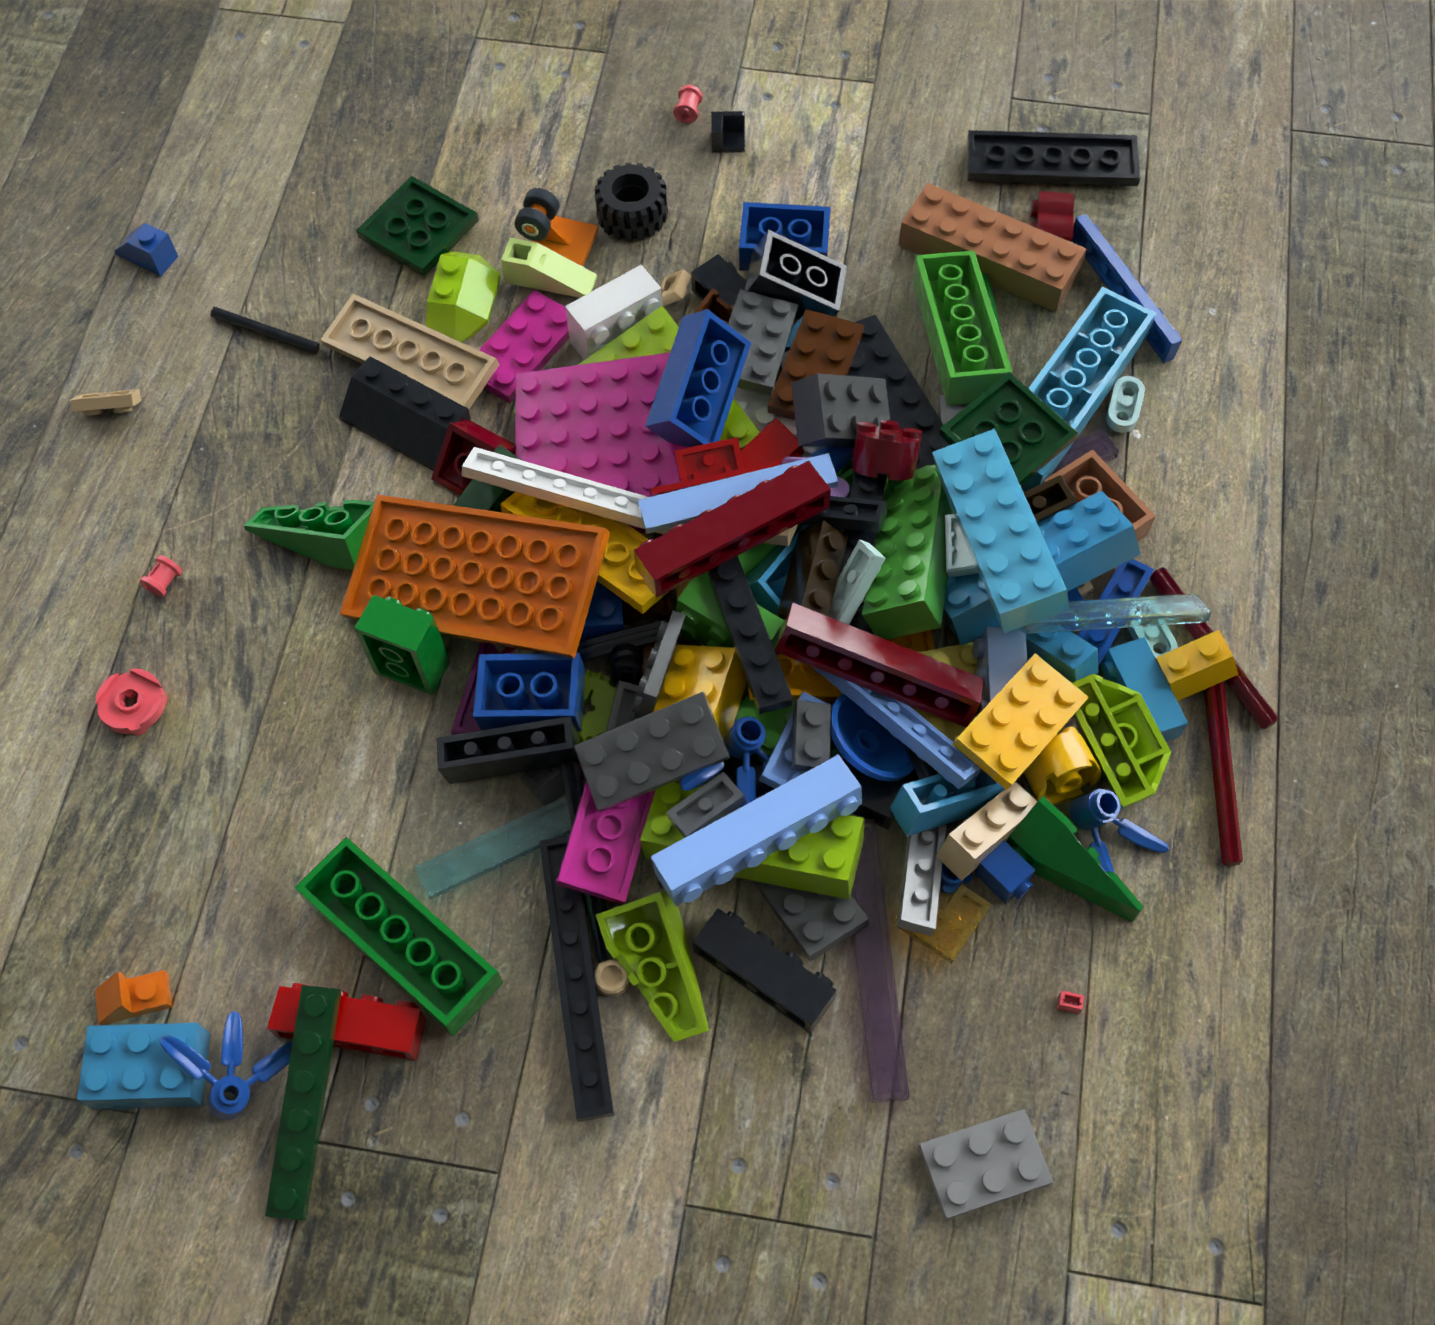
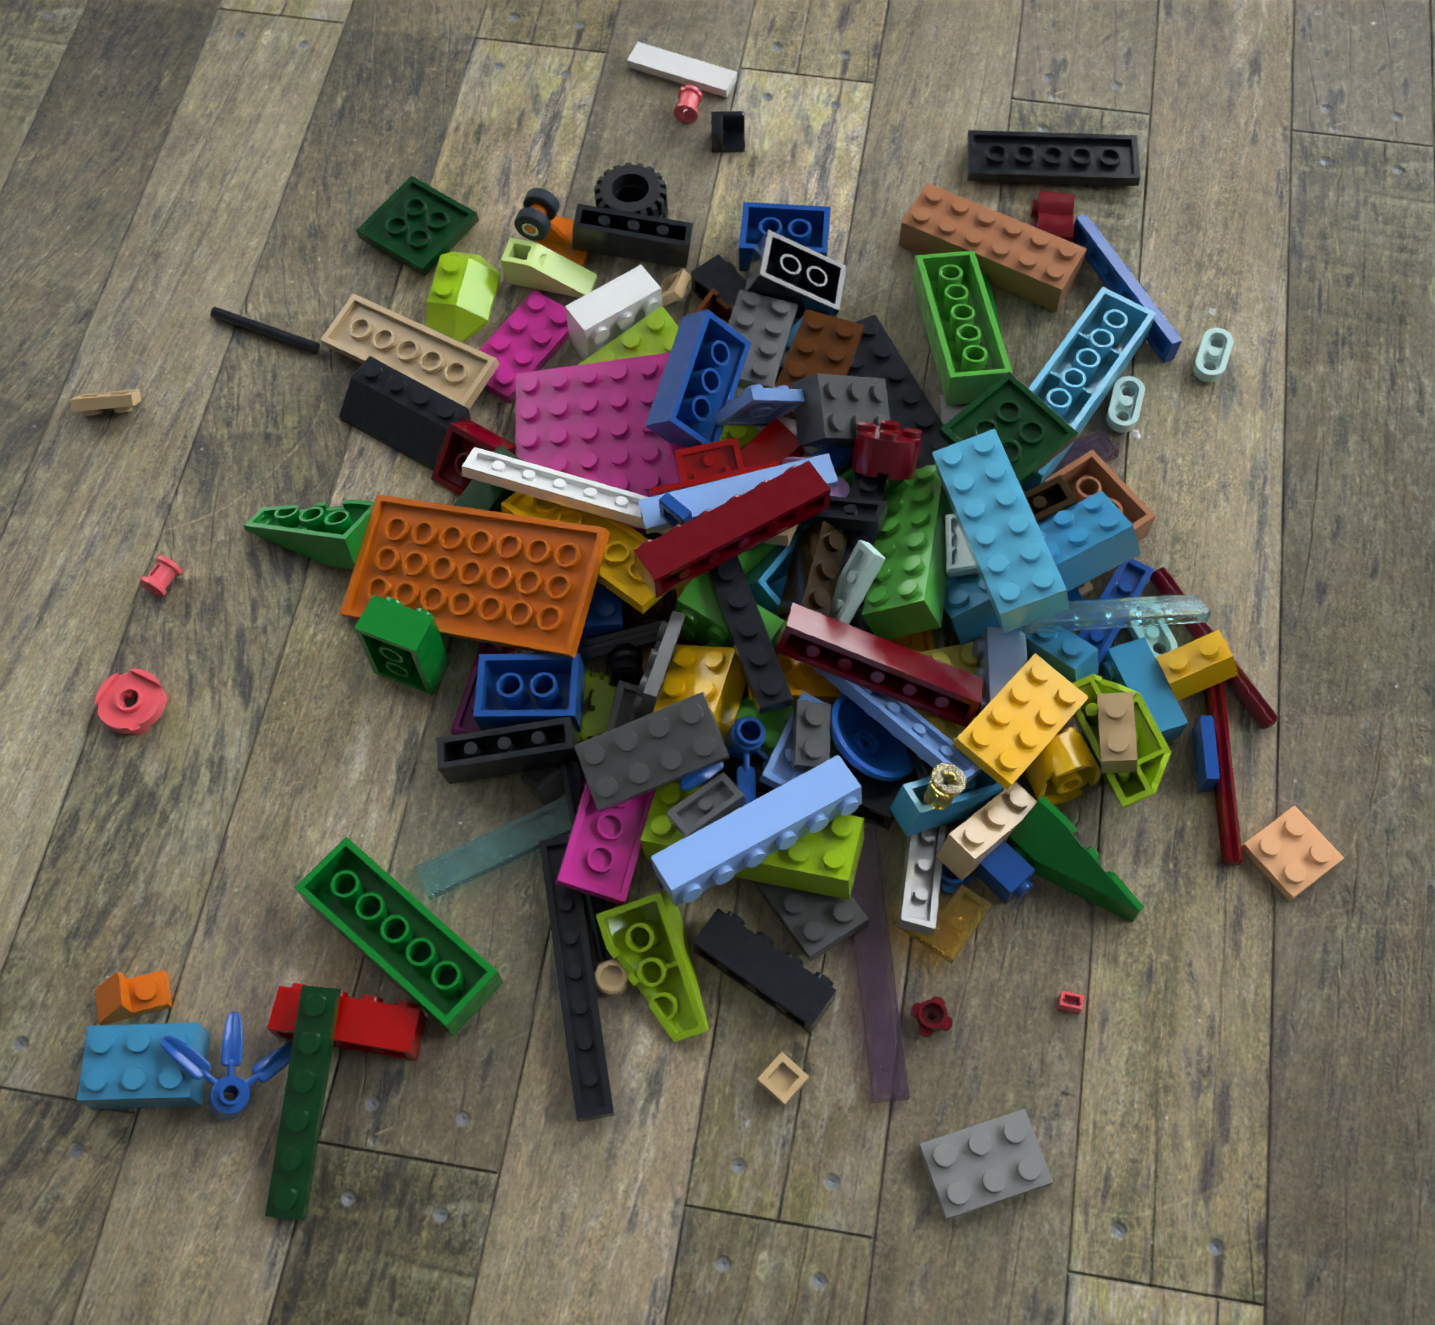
(148, 249): blue slope -> none
(631, 235): none -> black brick
(673, 511): none -> blue tile
(682, 69): none -> white tile
(759, 406): none -> medium blue plate
(783, 1079): none -> tan plate
(933, 1006): none -> dark red plate
(937, 786): none -> clear yellow bush
(1102, 808): blue plant -> none
(1117, 732): none -> tan brick
(1205, 753): none -> blue tile
(1213, 357): none -> light aqua plate
(1292, 853): none -> light nougat plate

